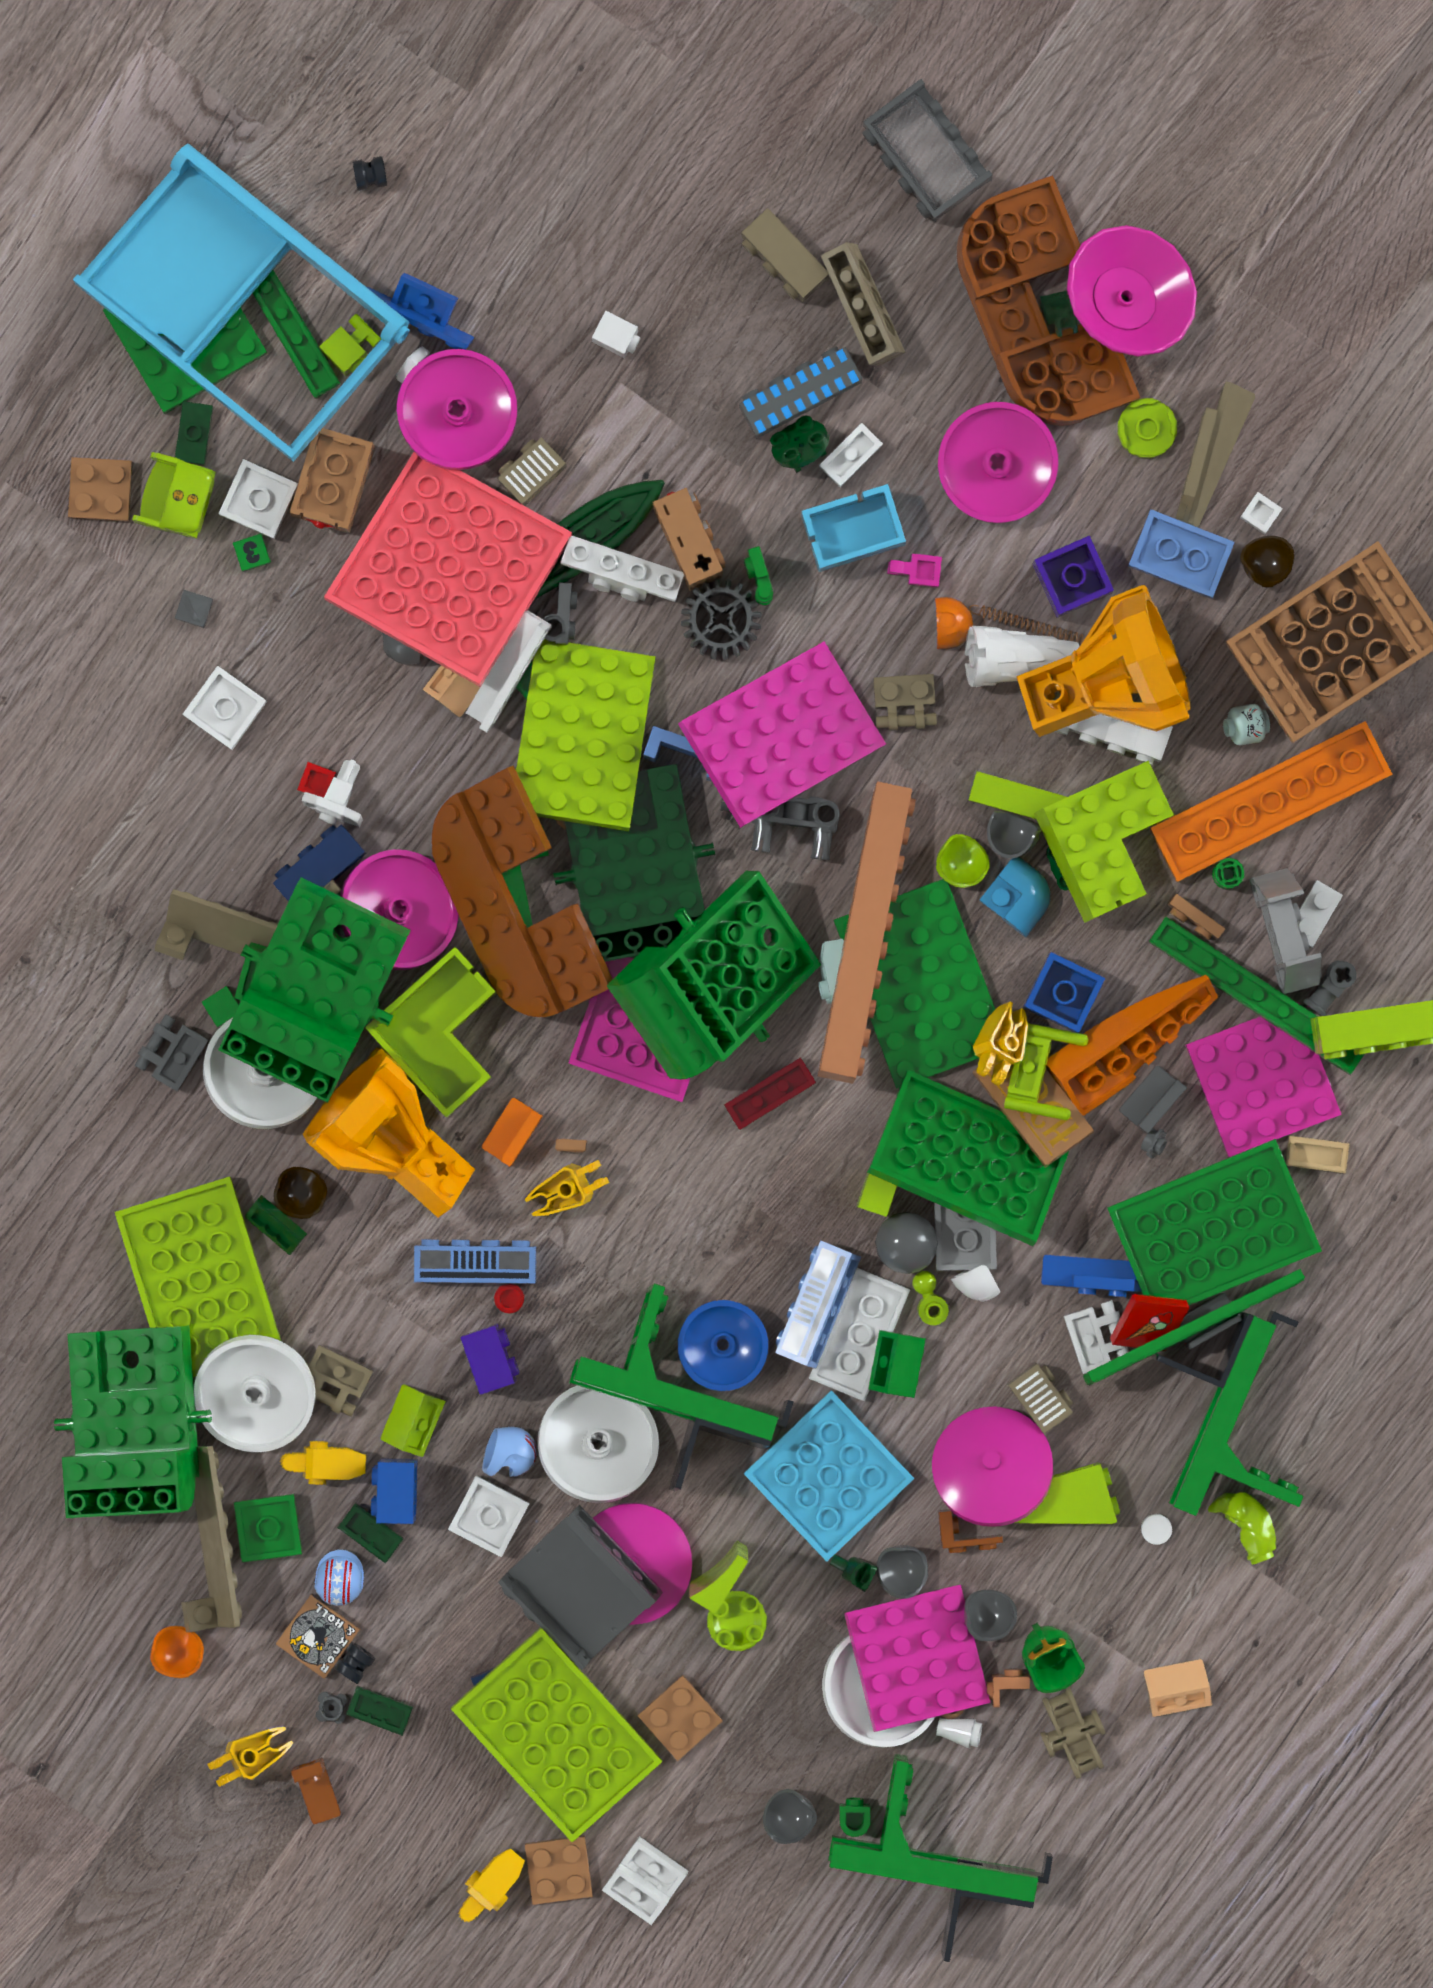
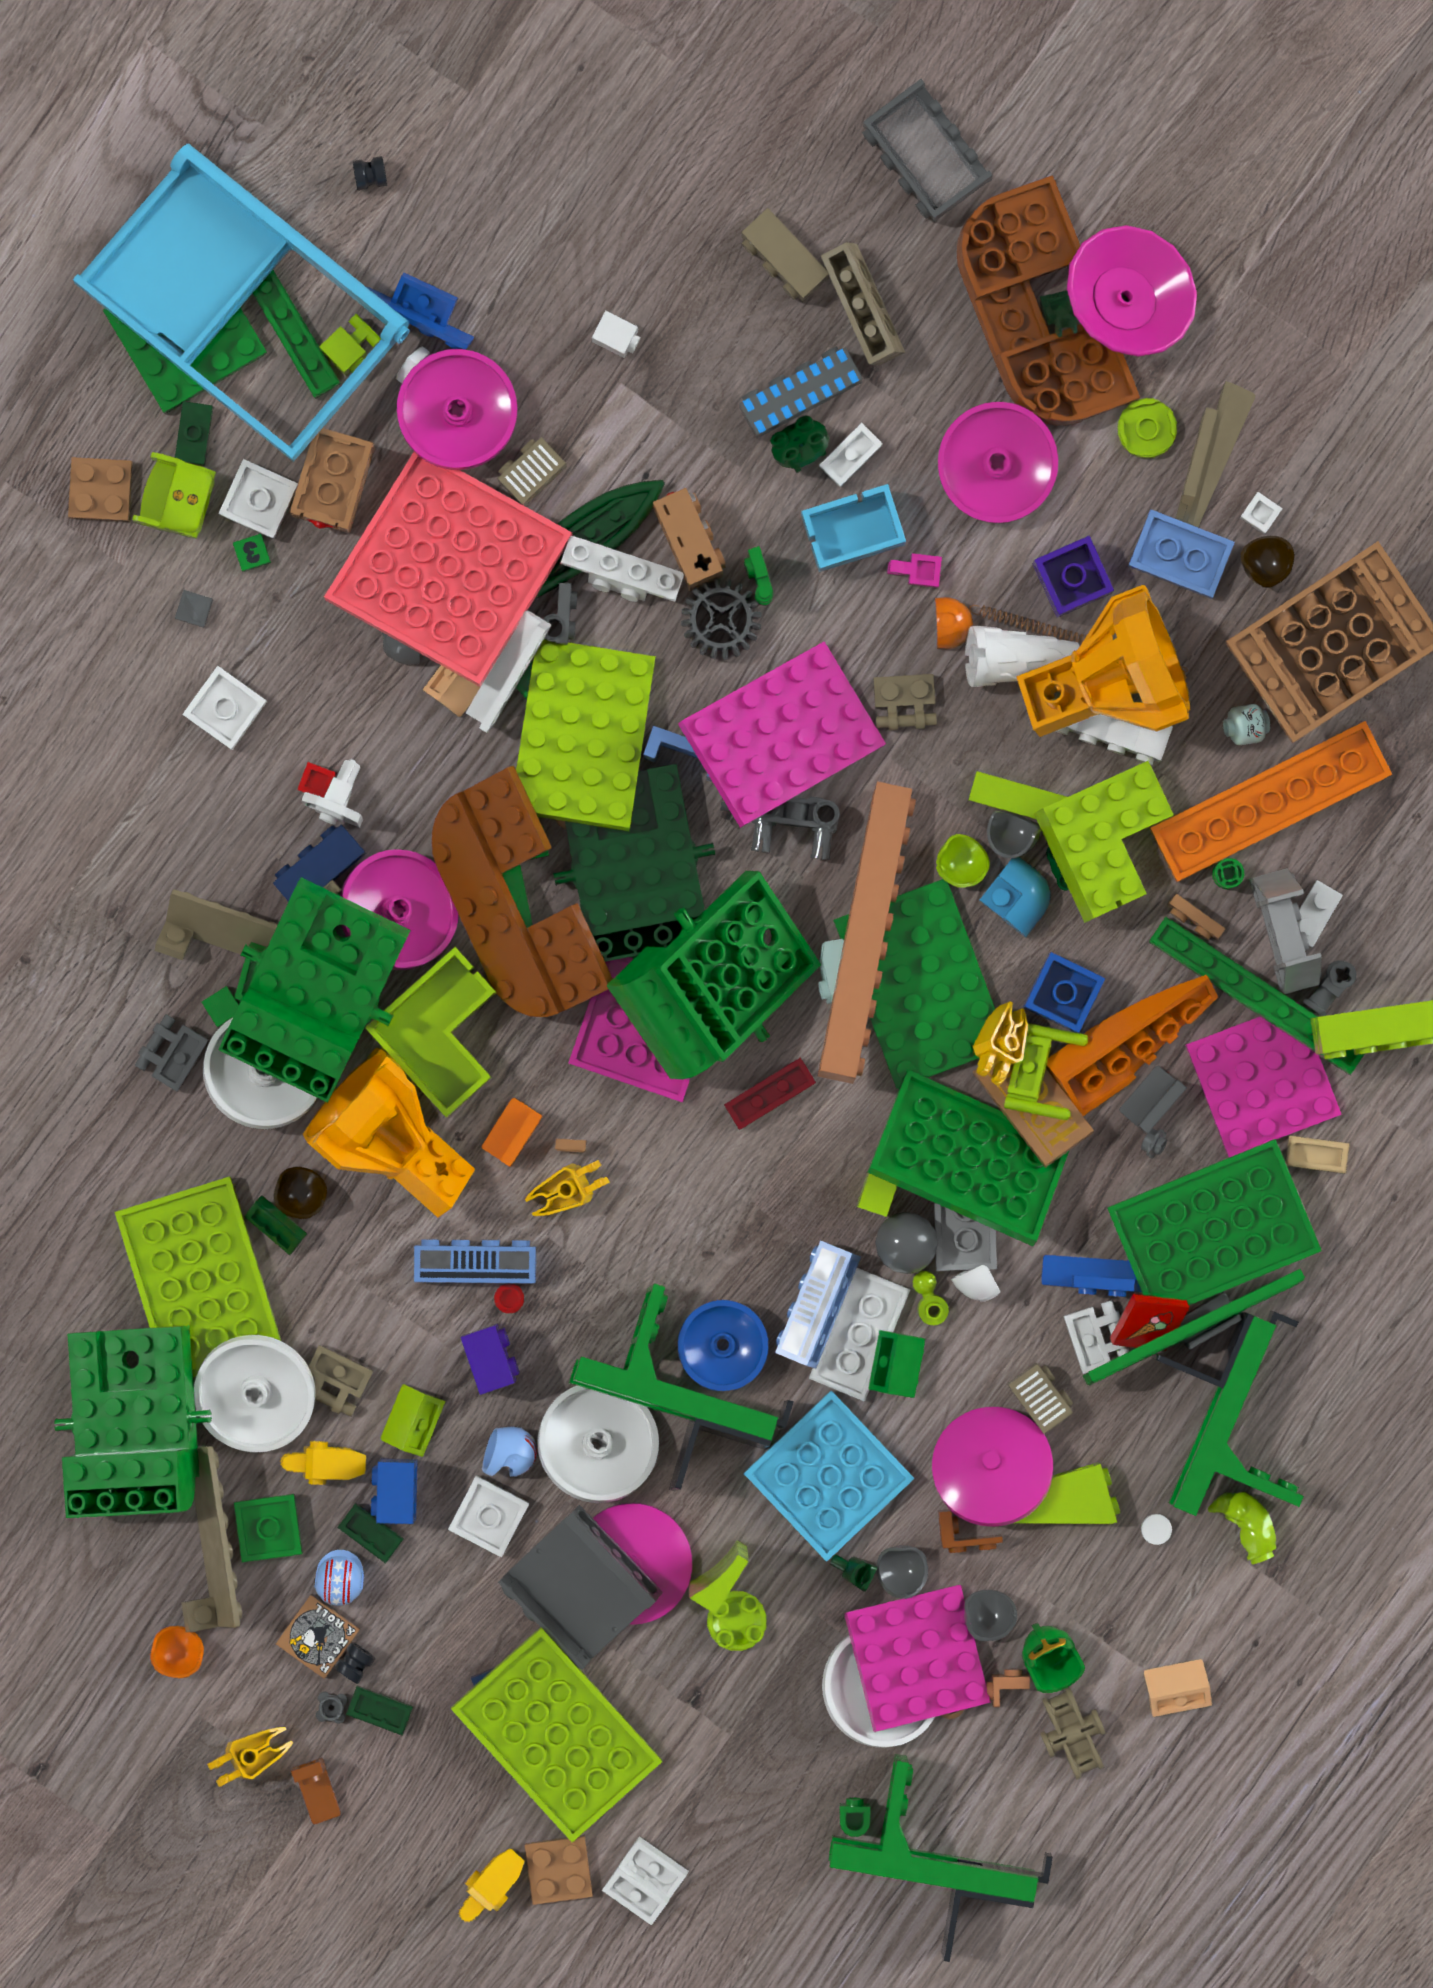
(680, 1717): medium nougat plate -> none
(788, 1817): dark grey helmet -> none
(961, 1731): white cone -> none

